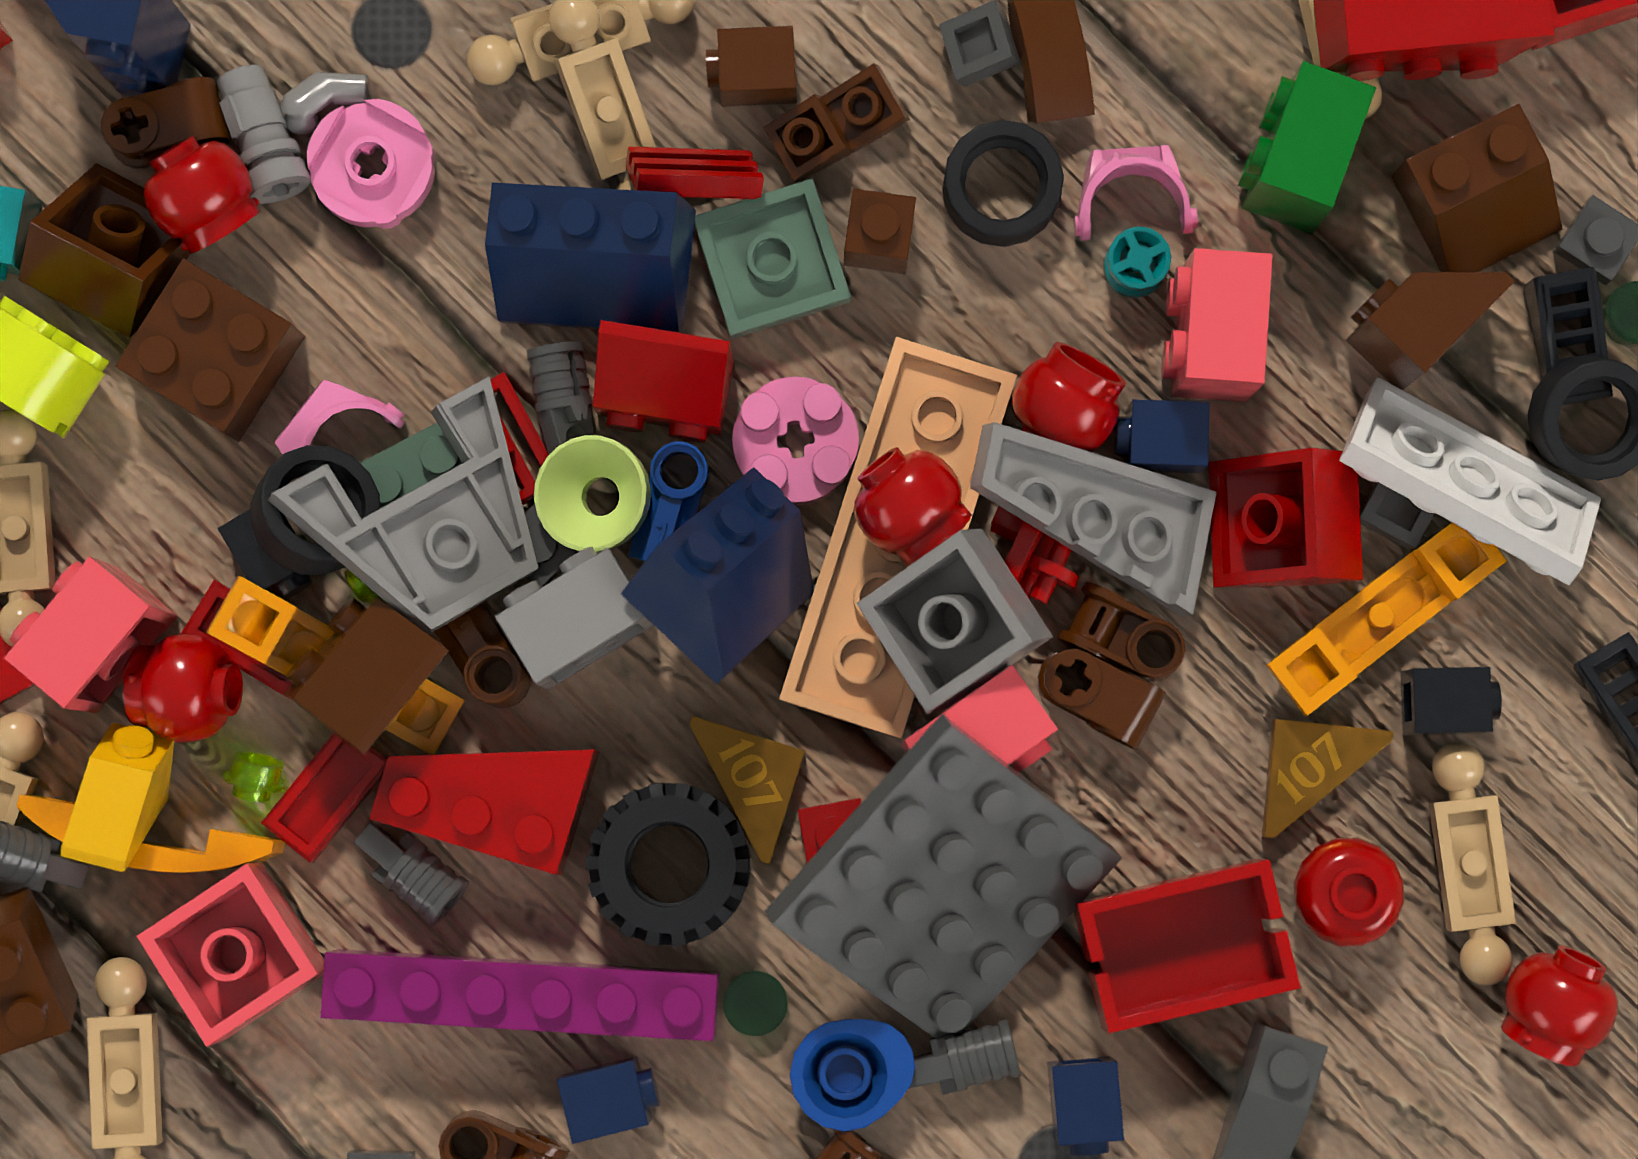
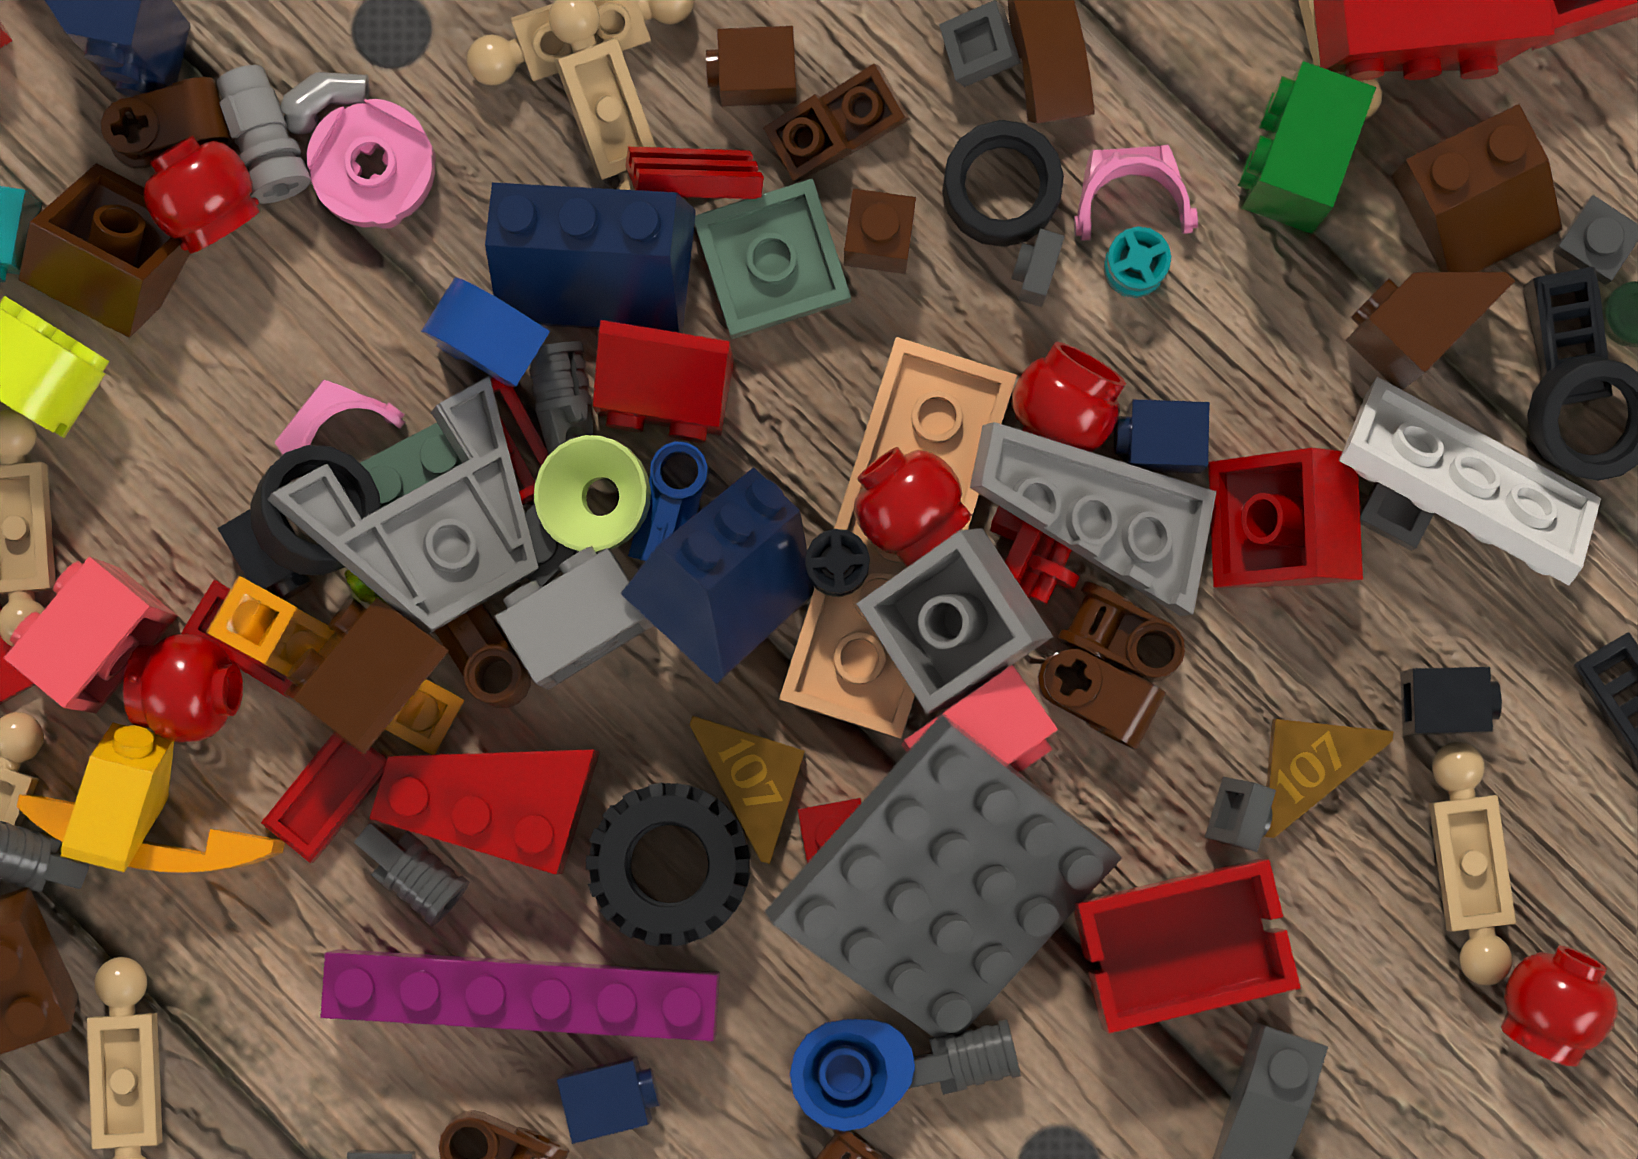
(210, 350): reddish brown brick -> none
(233, 953): coral brick -> none
(255, 776): clear neon green plate -> none
(485, 332): none -> blue brick
(755, 1003): clear green tile -> none
(819, 412): bright pink plate -> none
(836, 552): none -> black wheel
(1036, 266): none -> dark grey plate
(1085, 1104): dark blue brick -> none
(1219, 325): coral brick -> none
(1241, 814): none -> dark grey plate
(1348, 892): red piece -> none
(1382, 615): light orange slope -> none

